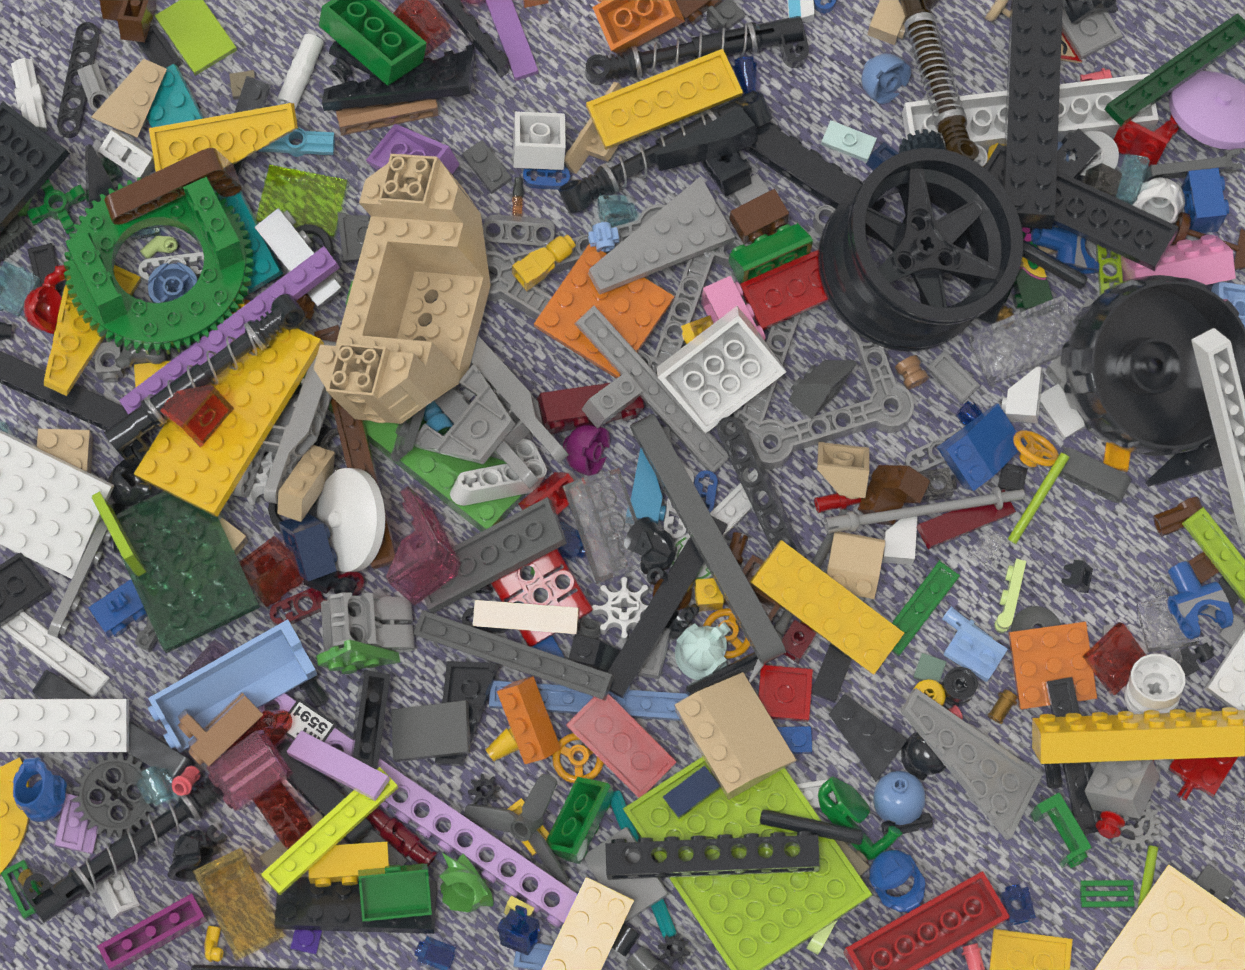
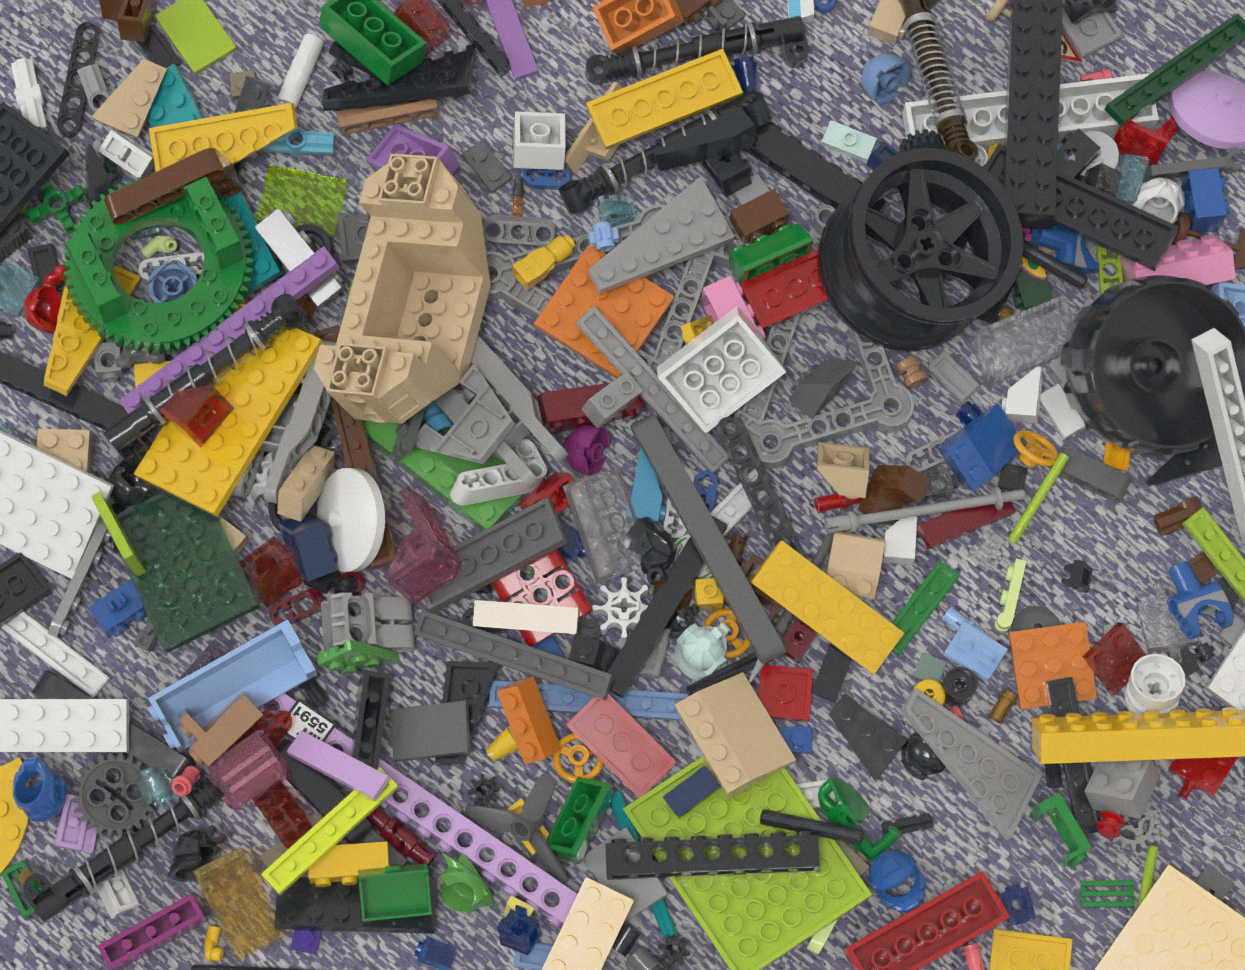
(899, 797): medium blue cylinder -> none

